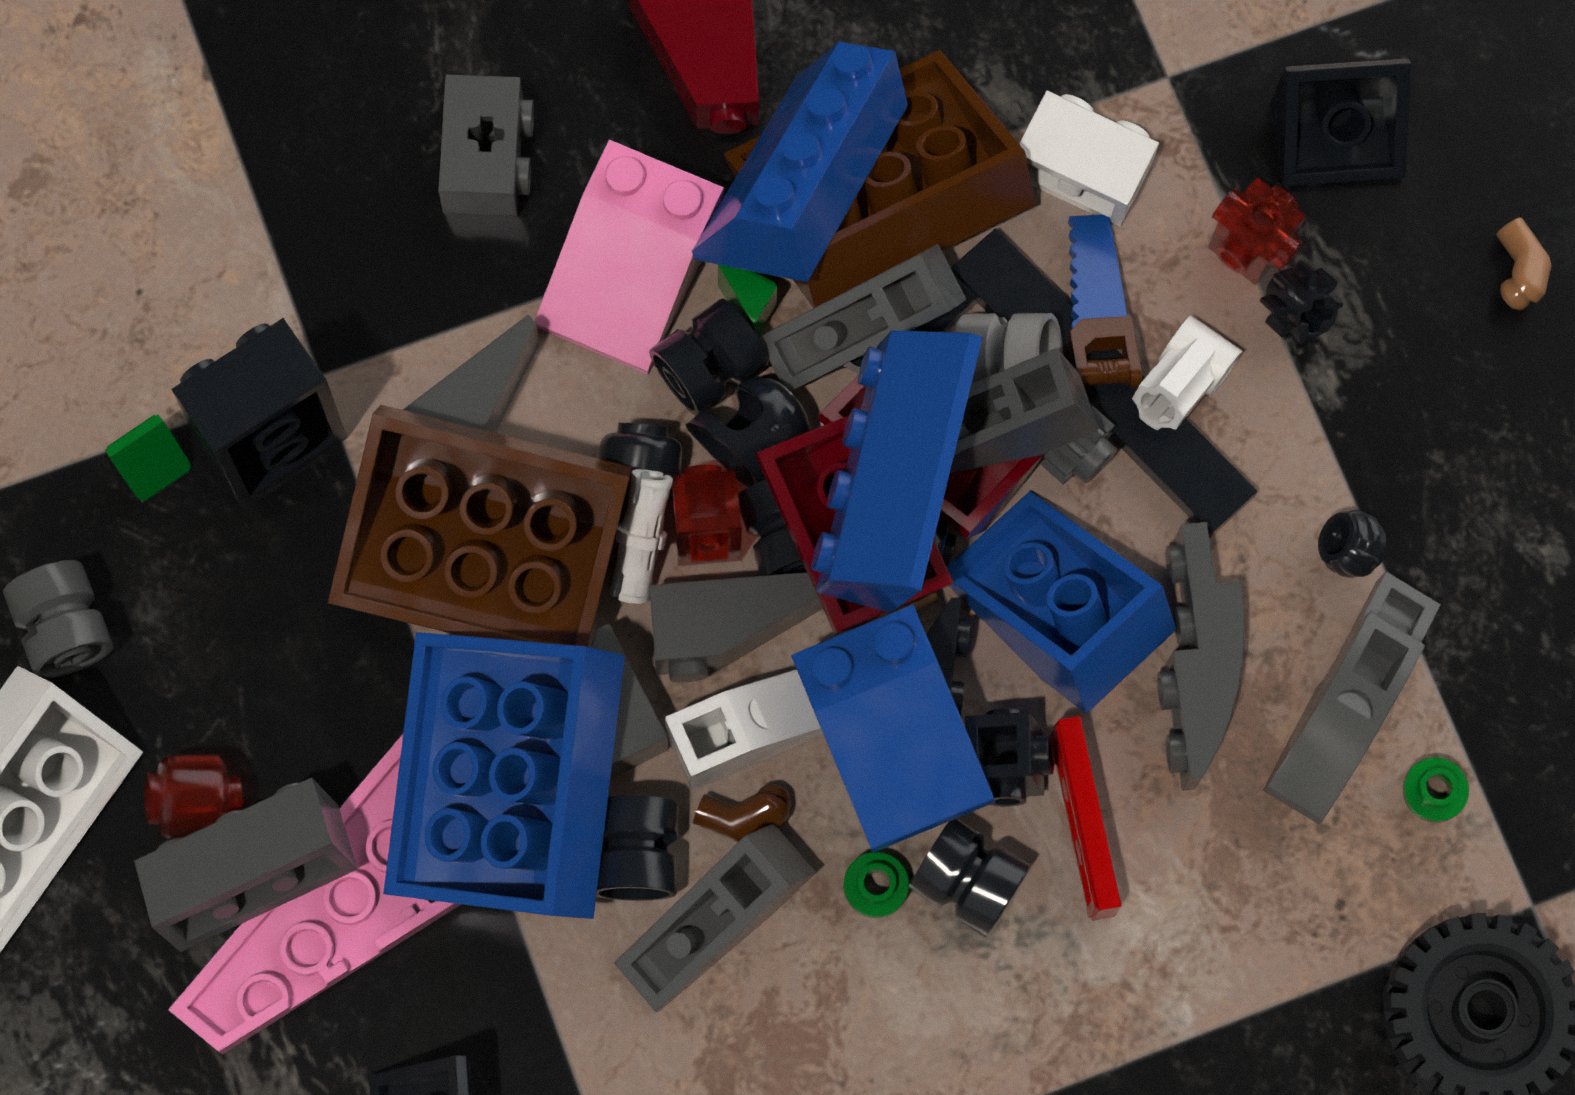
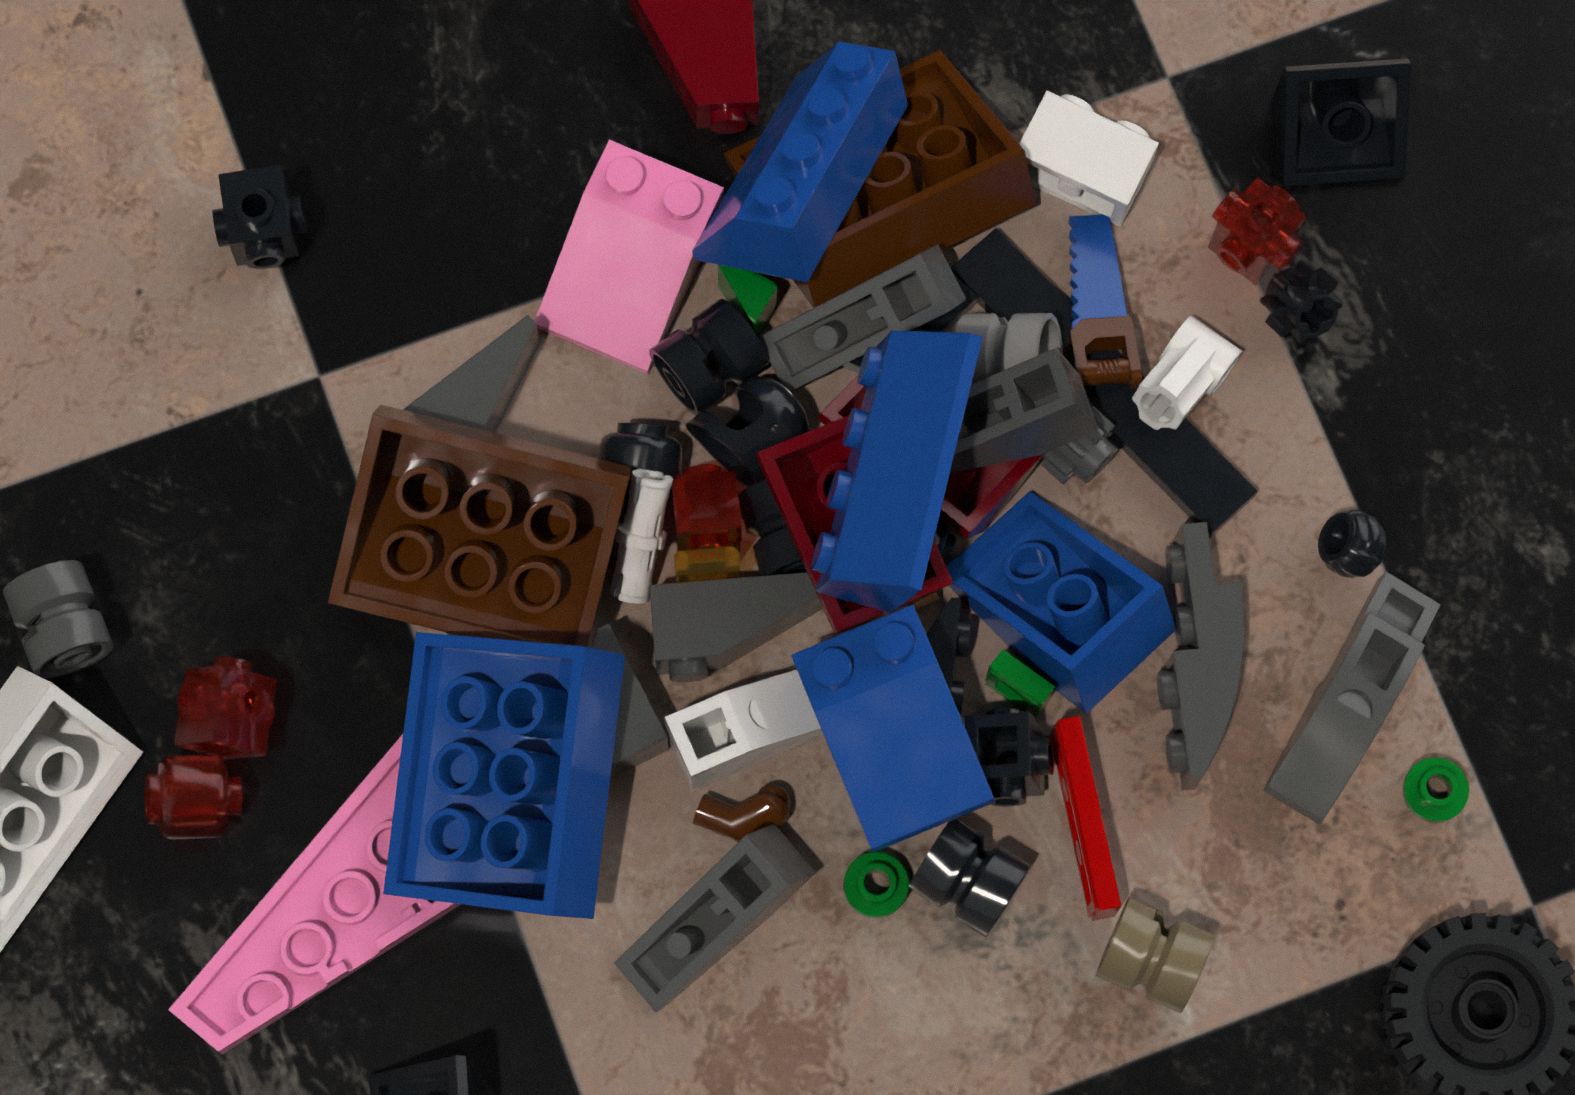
(148, 458): green slope -> none
(225, 710): none -> clear red brick
(245, 864): dark grey brick -> none
(258, 217): none -> black brick
(260, 410): black brick -> none
(476, 112): dark grey brick -> none
(635, 849): black wheel -> none
(706, 564): none -> clear yellow tile
(1018, 684): none -> green tile
(1155, 955): none -> dark tan wheel
(1530, 268): medium nougat arm -> none

